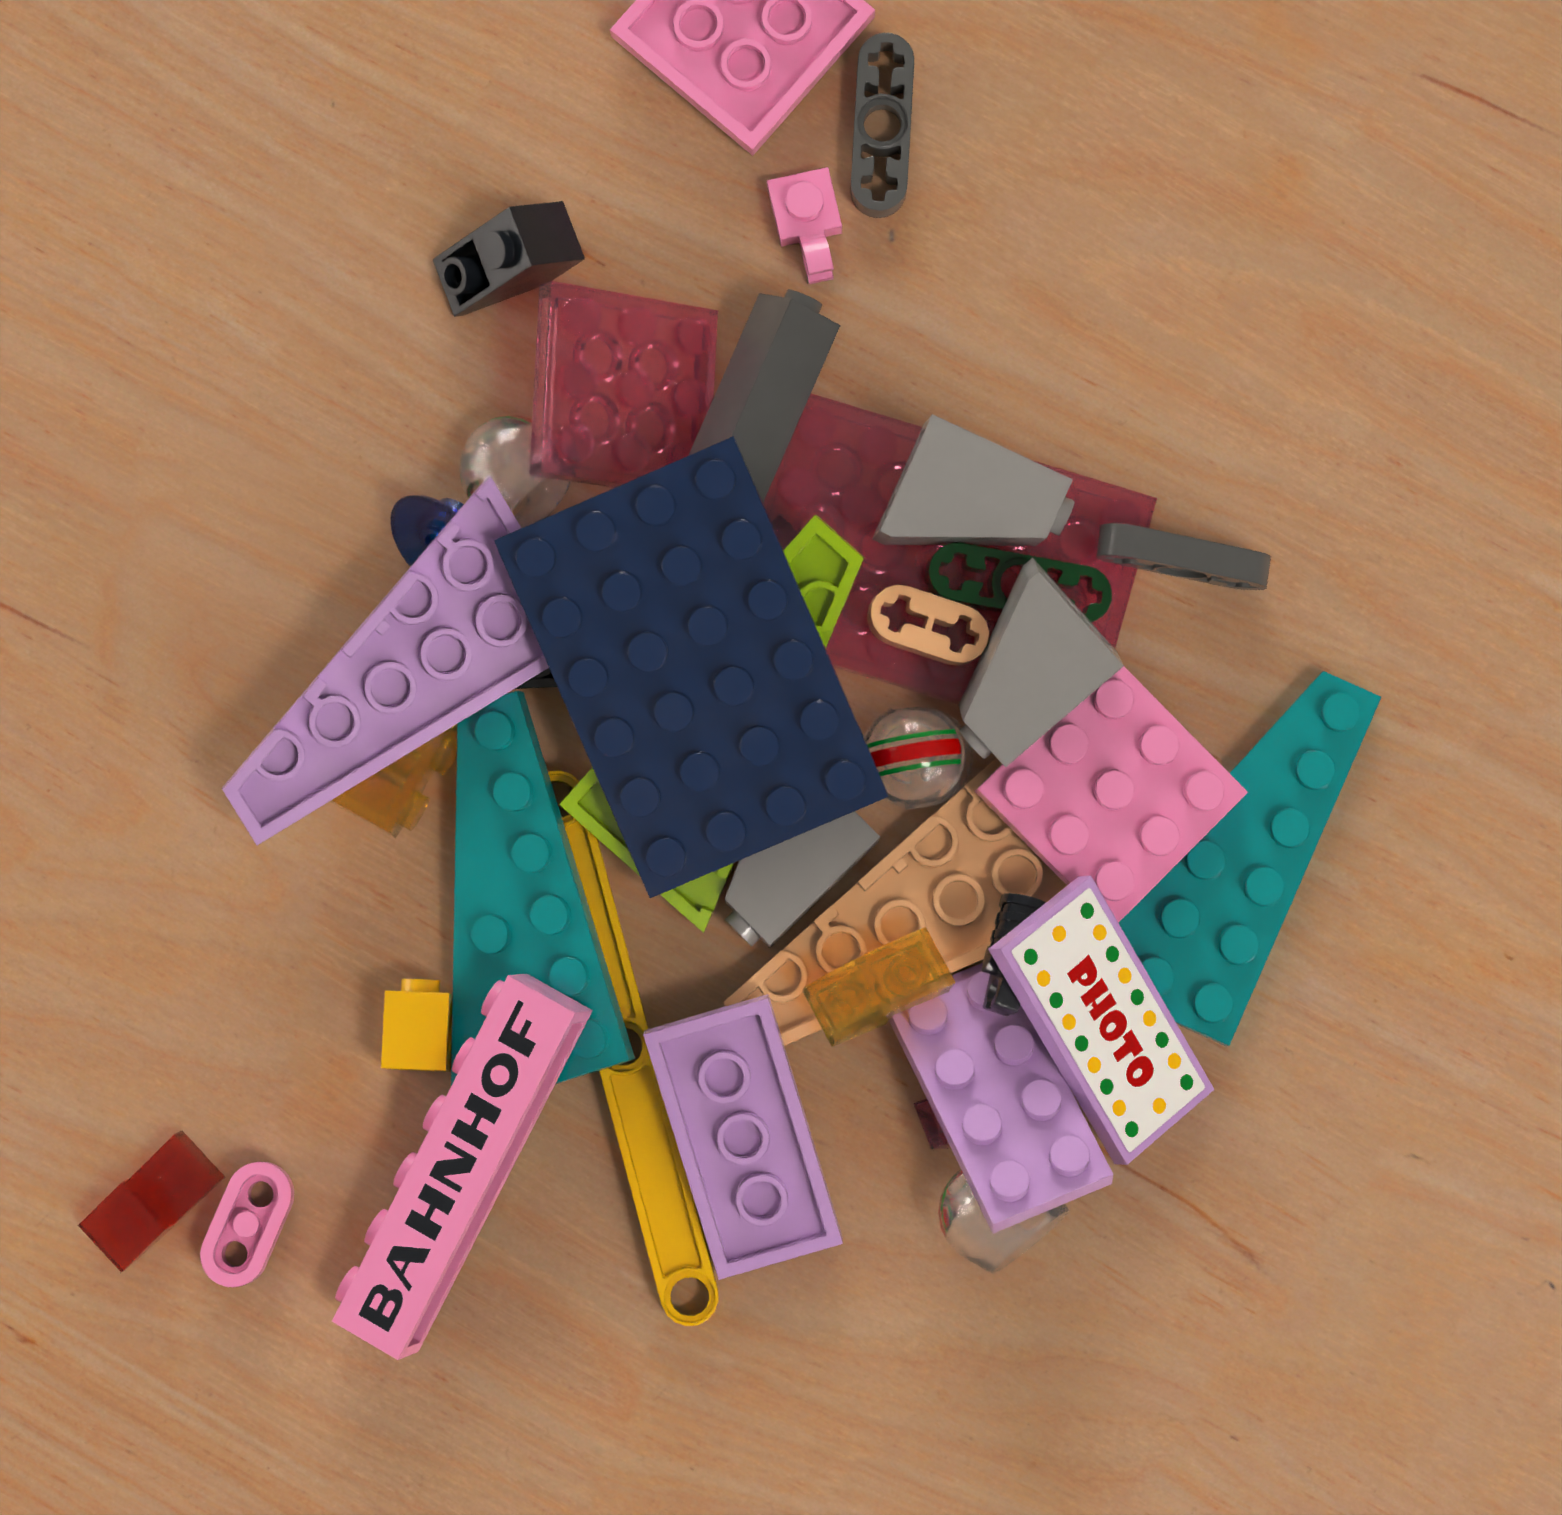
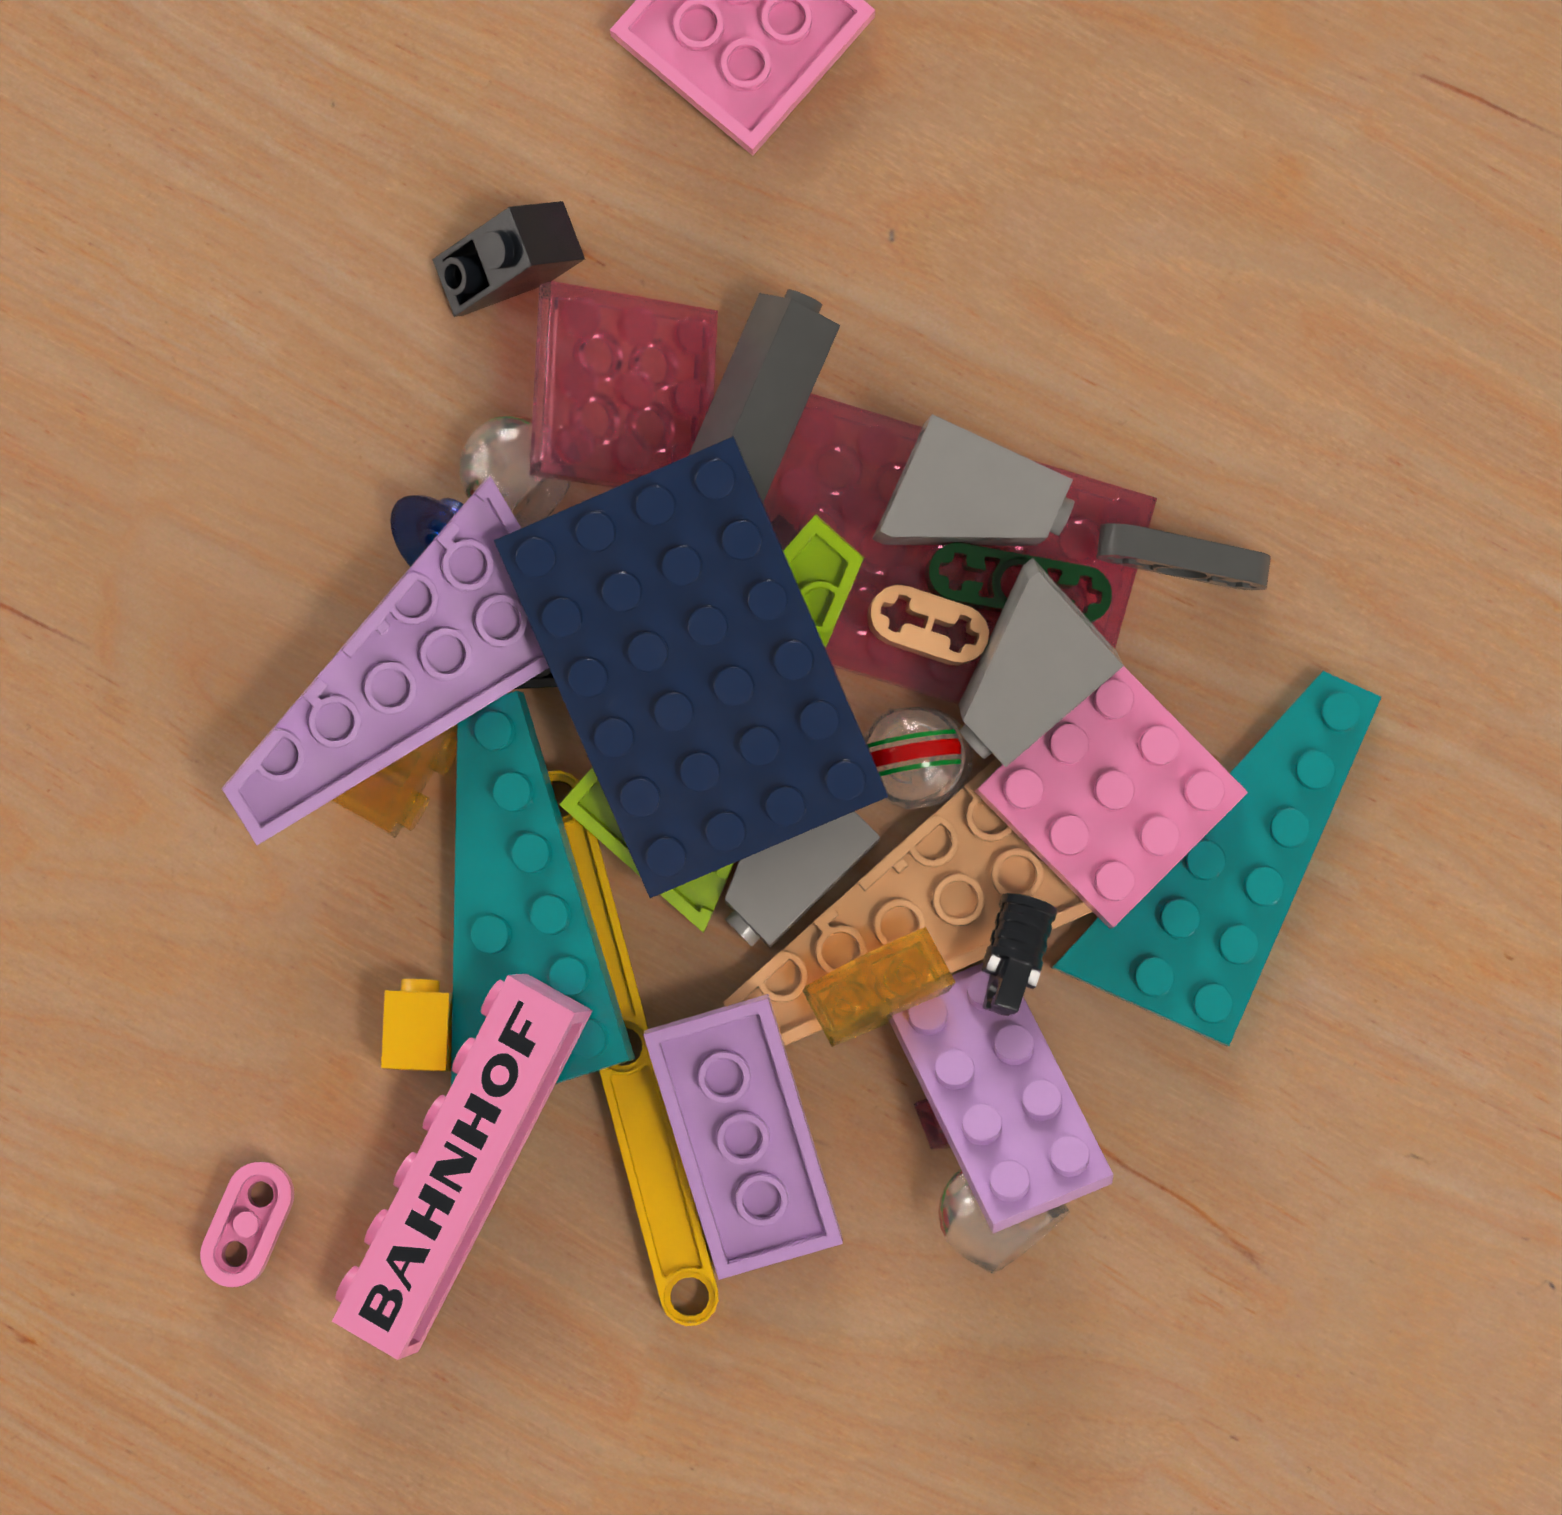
(151, 1201): clear red slope -> none
(806, 215): bright pink plate -> none
(901, 82): dark grey beam -> none
(1101, 1019): tile -> none

